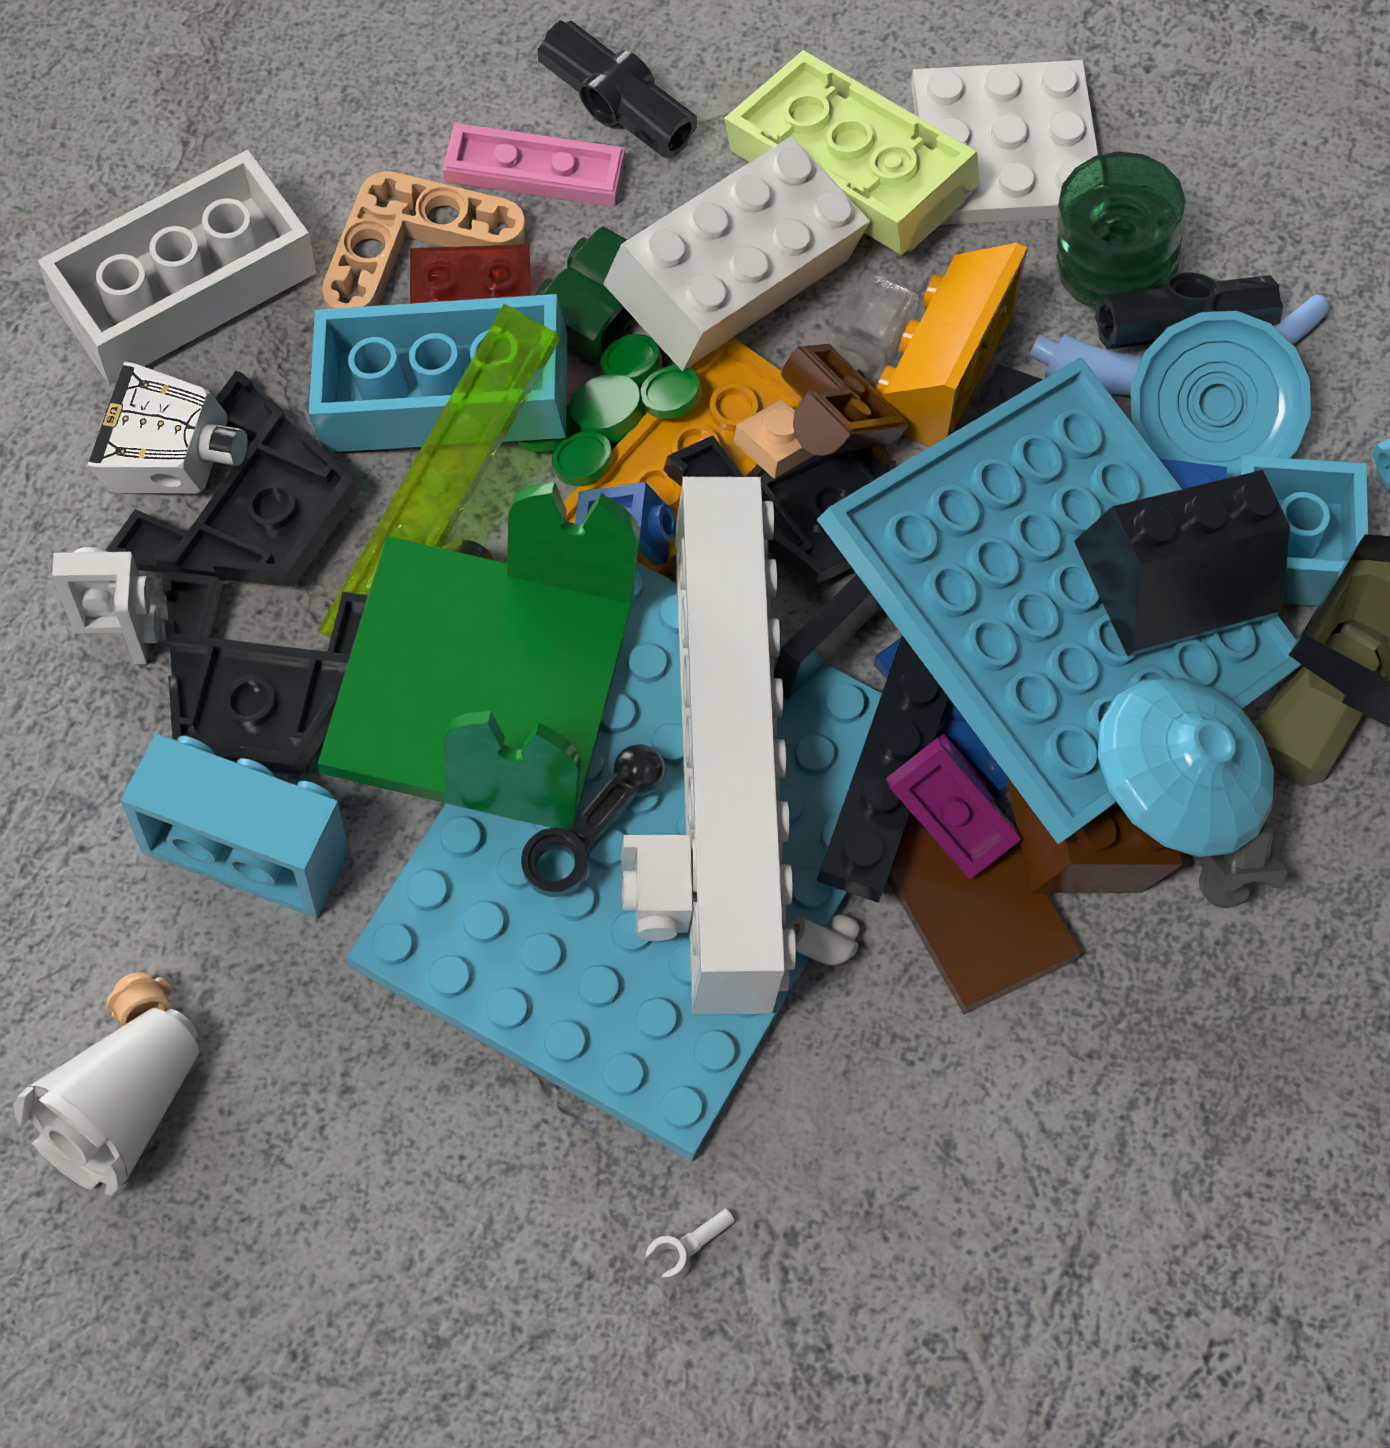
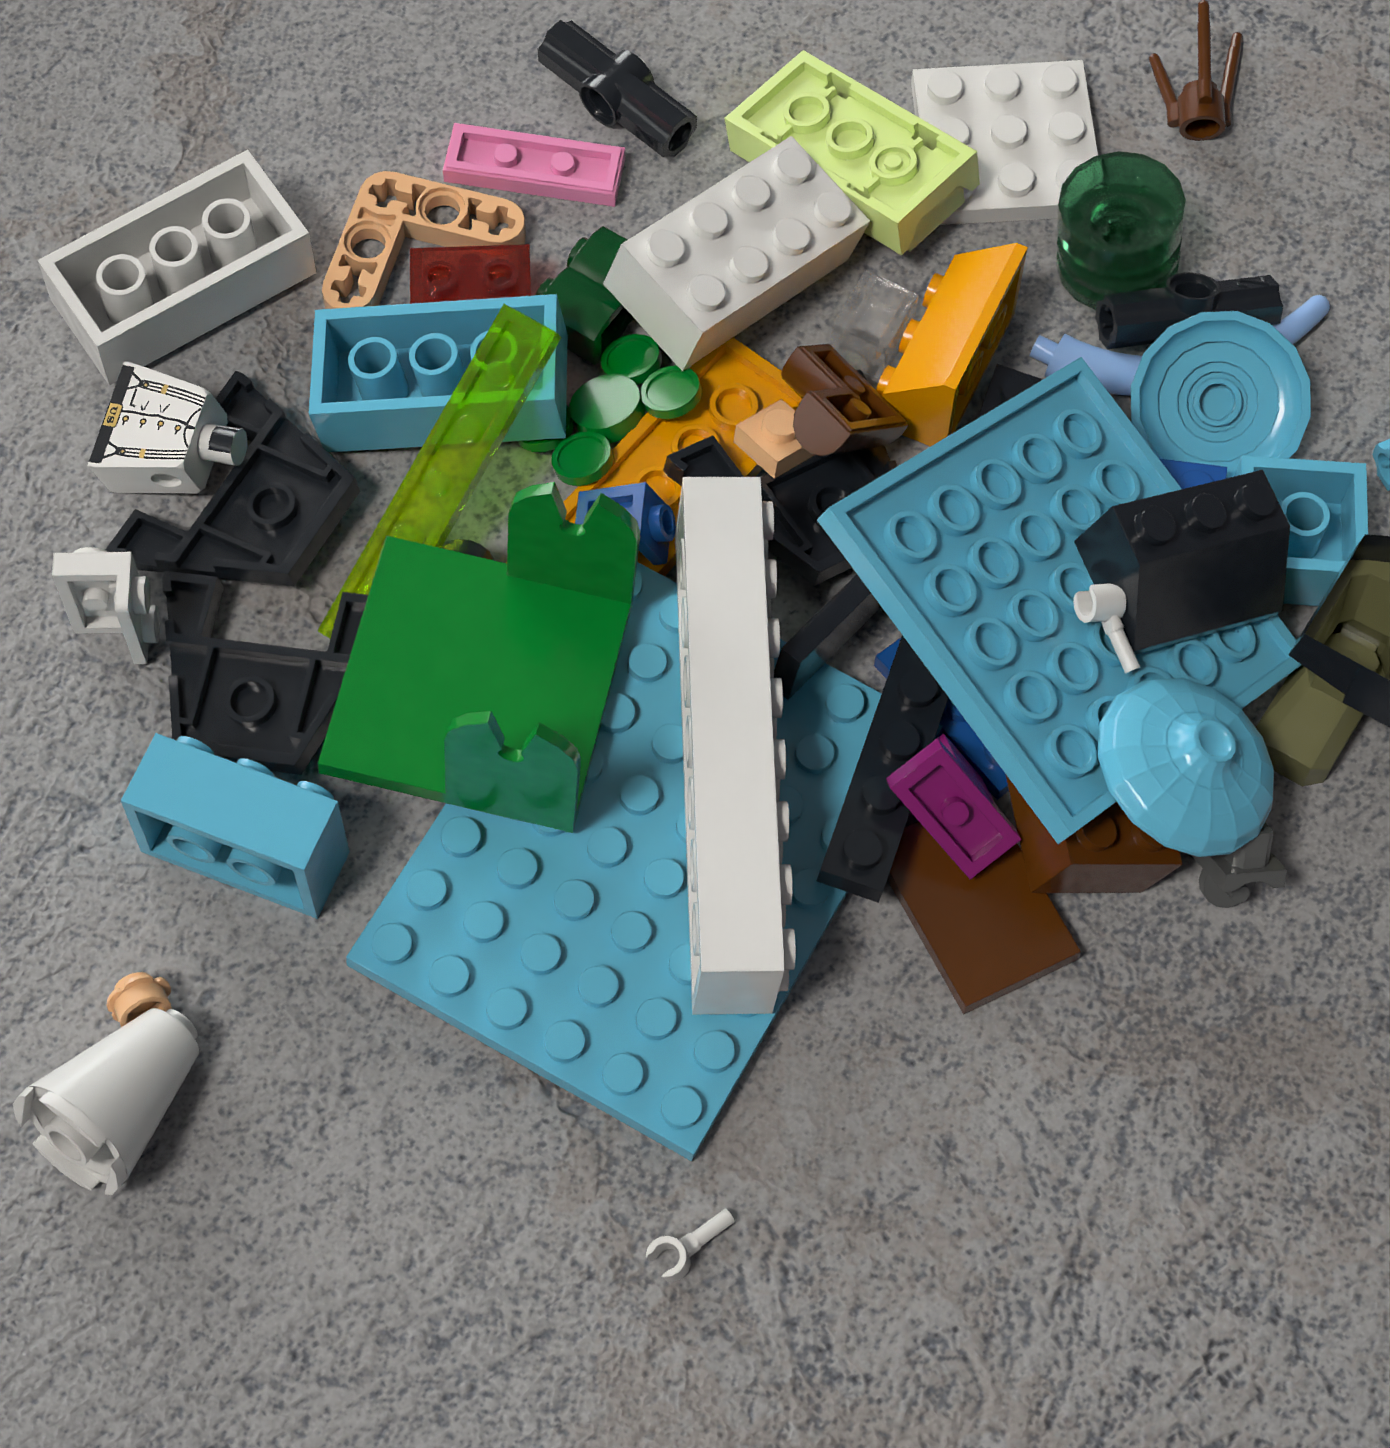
(636, 772): black piece -> none
(657, 884): white brick -> none
(829, 944): white arm -> none
(1107, 605): none -> white hand
(1201, 108): none -> reddish brown plant

